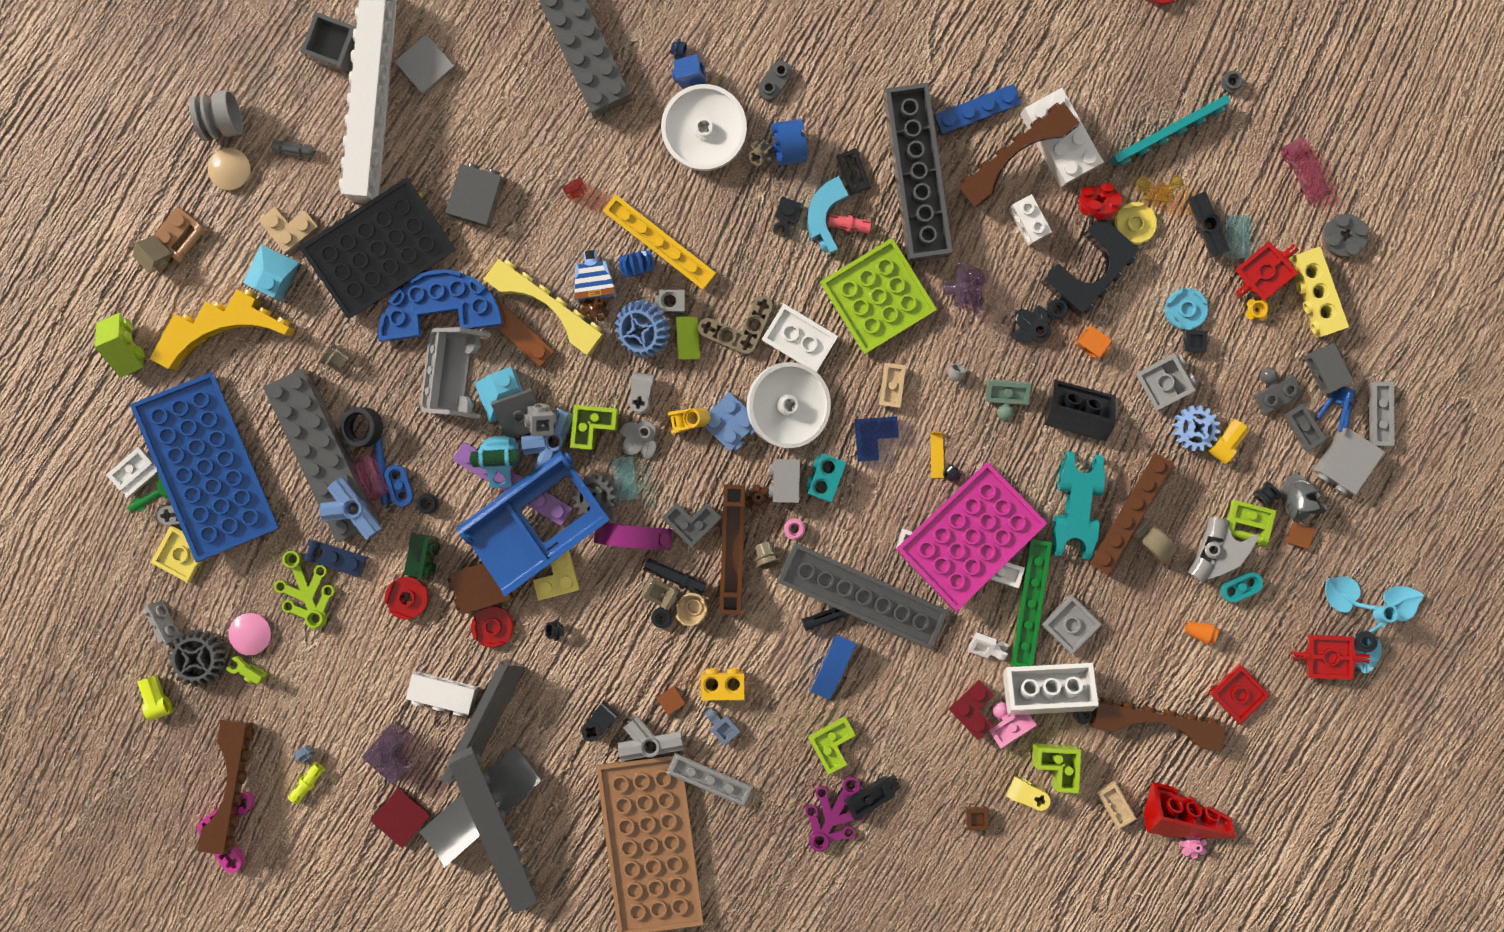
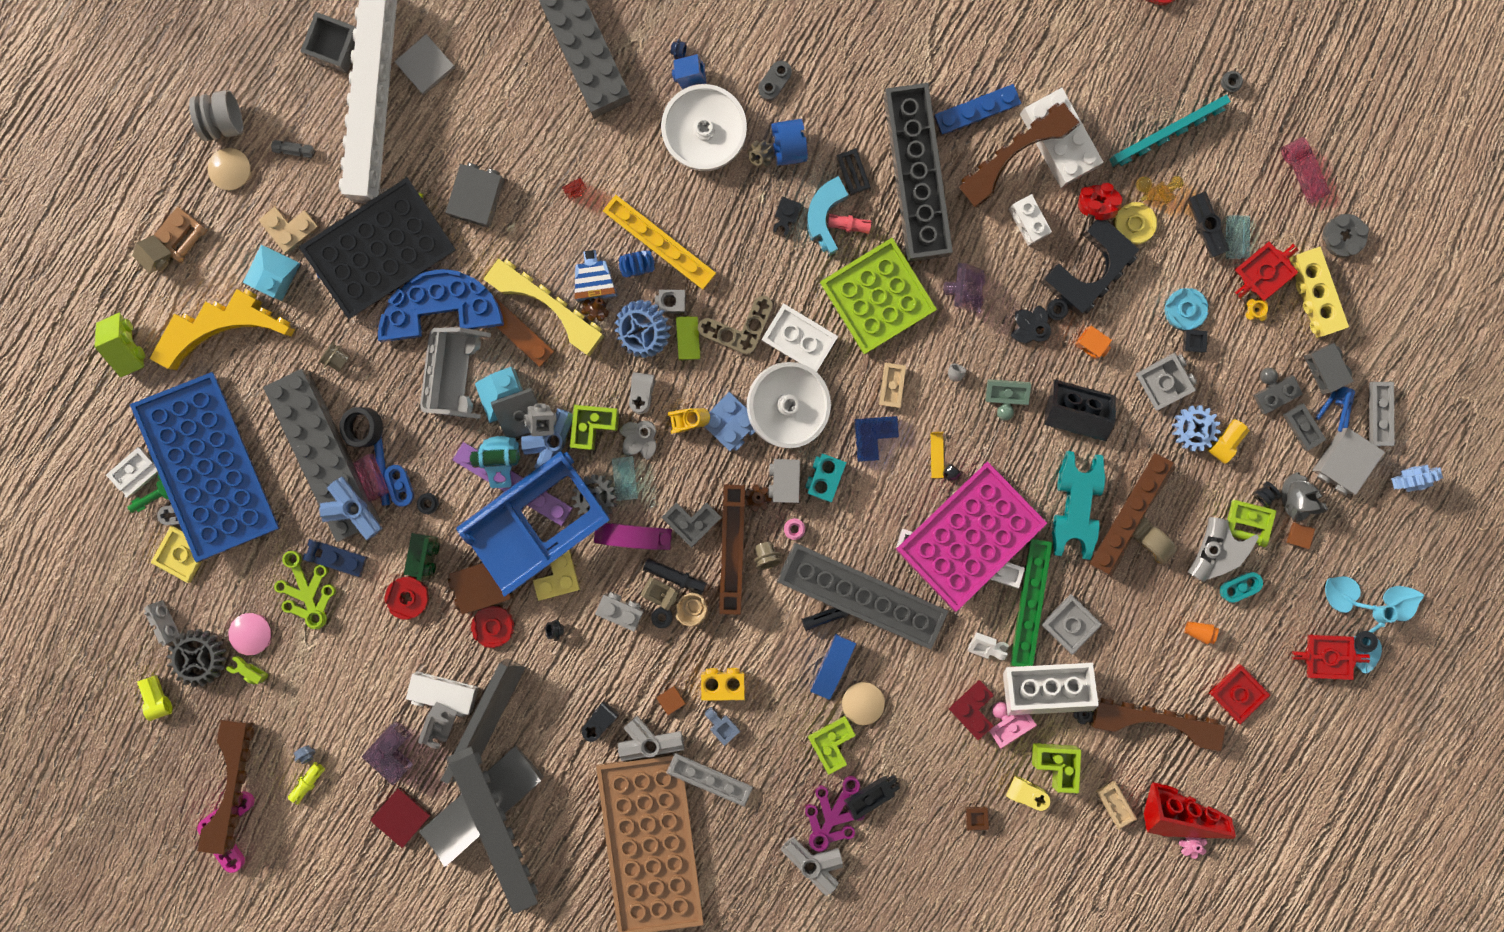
(437, 725): none -> light grey hinge
(619, 611): none -> light grey brick
(823, 861): none -> light grey piece
(863, 703): none -> tan dish
(1417, 478): none -> light blue gear

